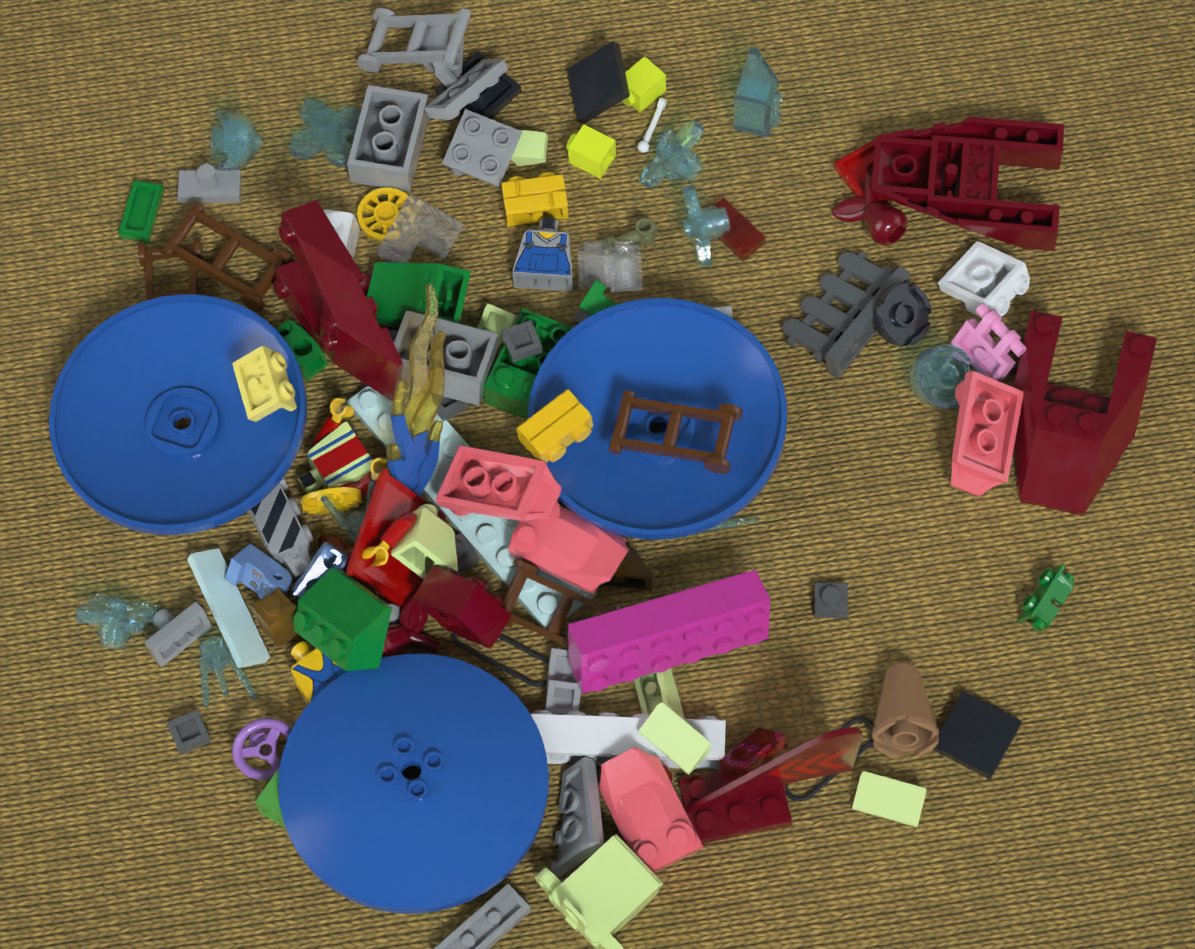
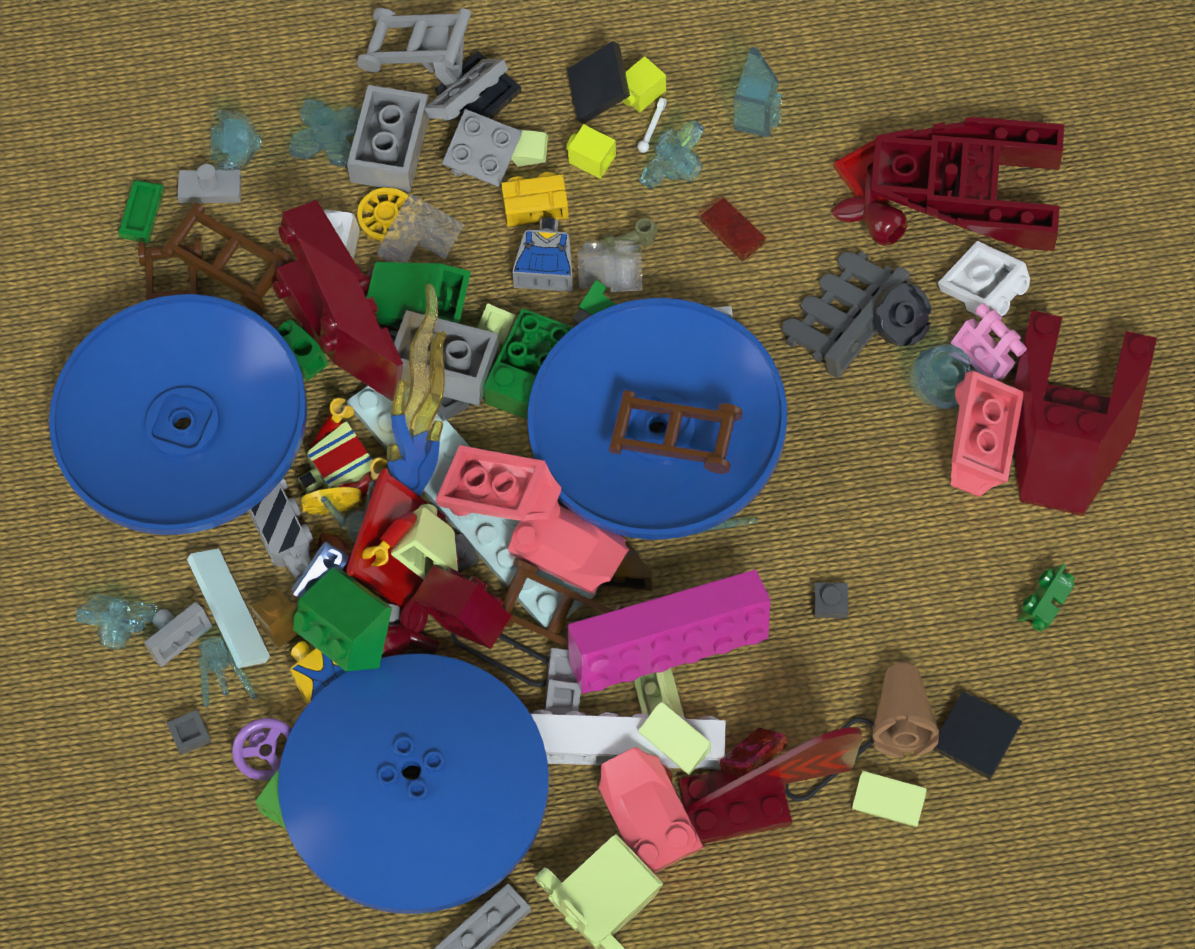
(258, 572): medium blue leg -> none
(264, 383): light yellow bracket -> none
(521, 341): dark grey plate -> none
(555, 427): yellow brick -> none
(582, 822): light grey wing -> none
(702, 224): clear light blue plant -> none

